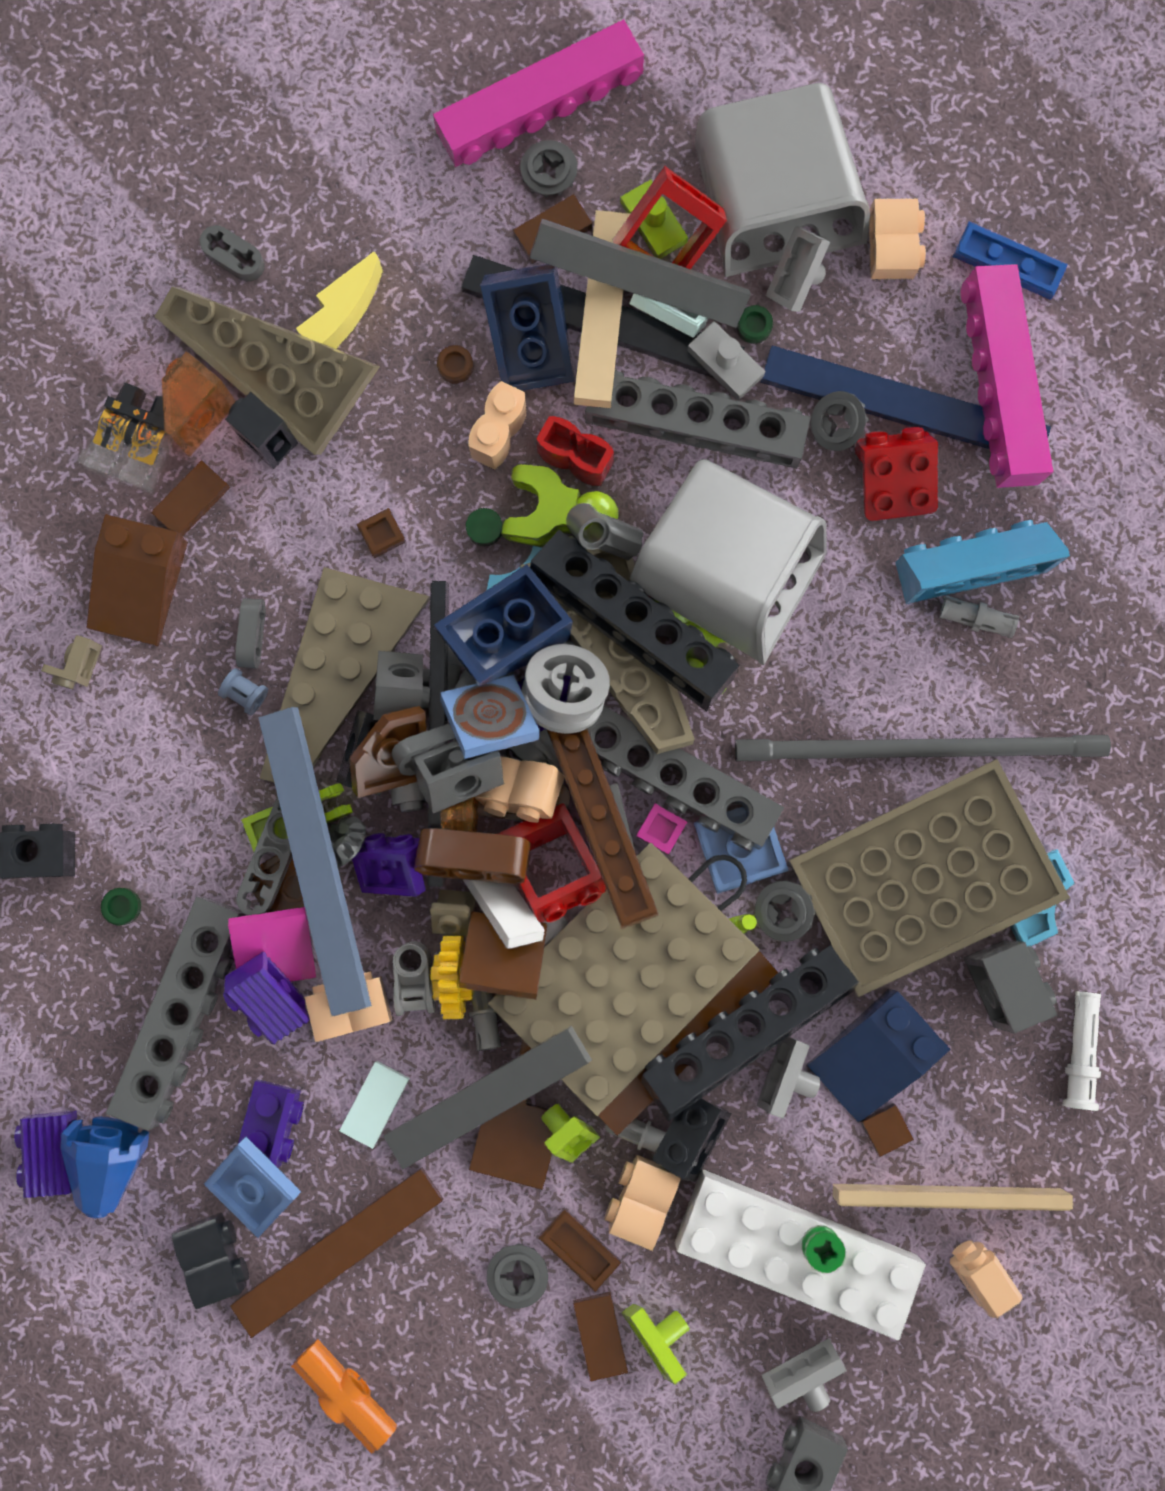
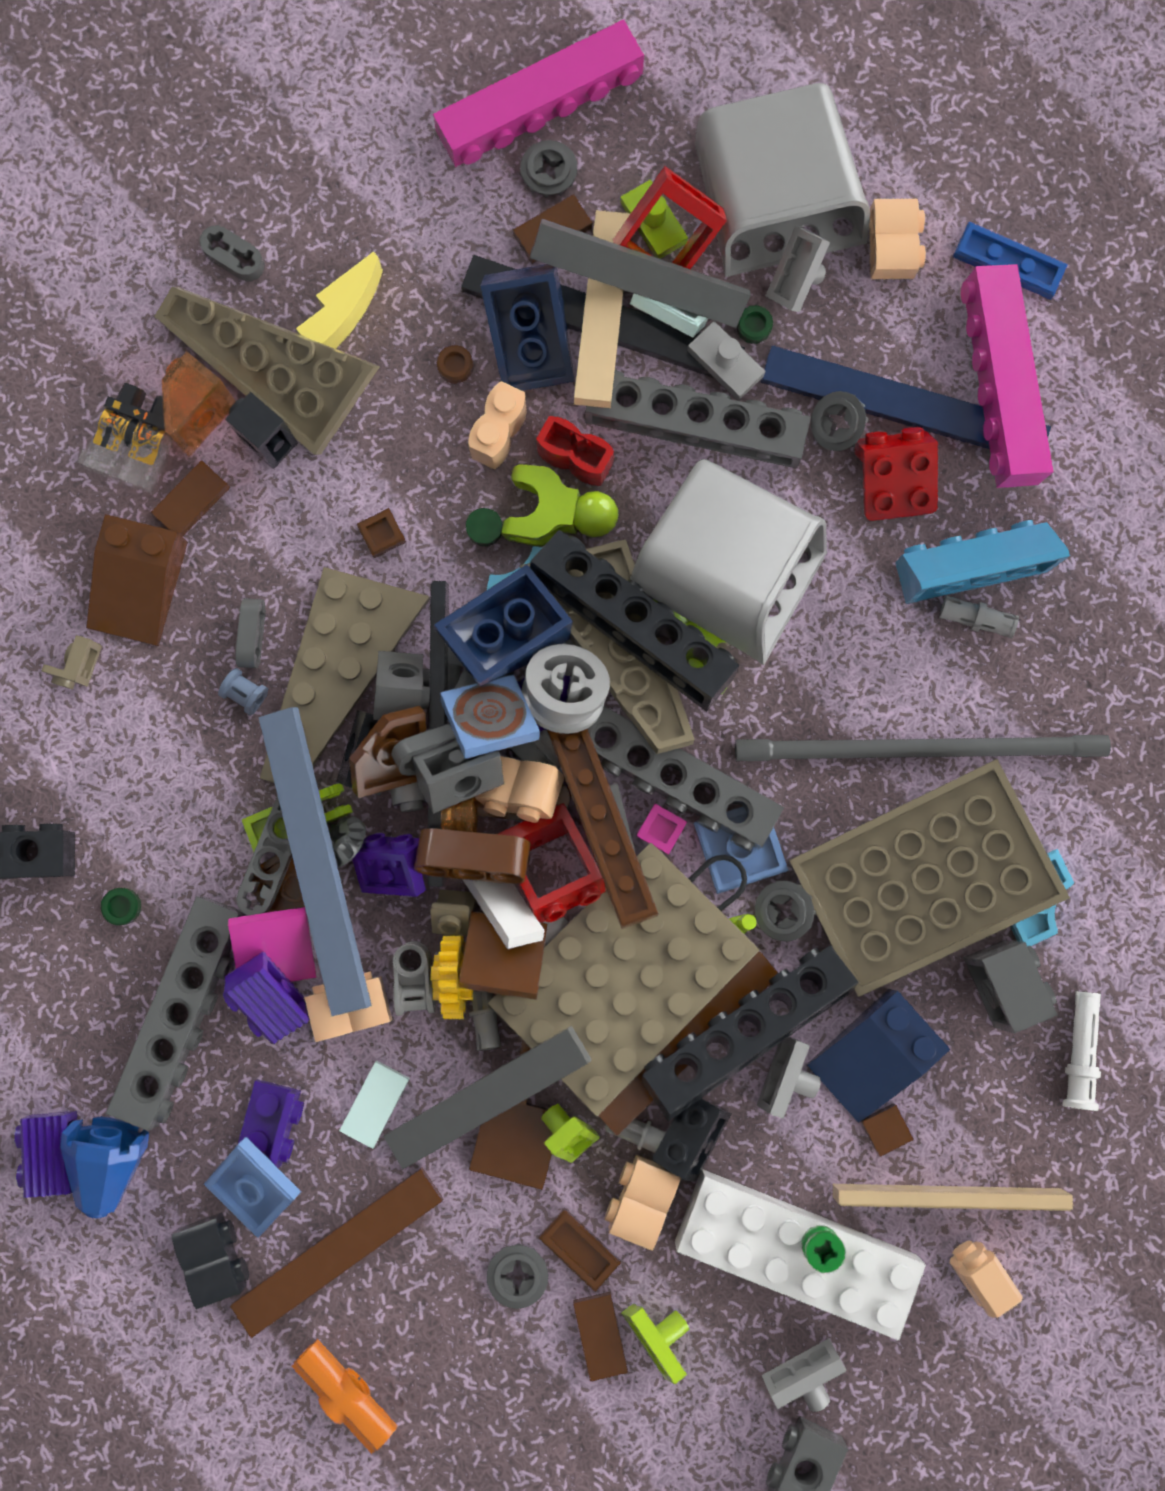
(604, 533): dark grey piece -> none

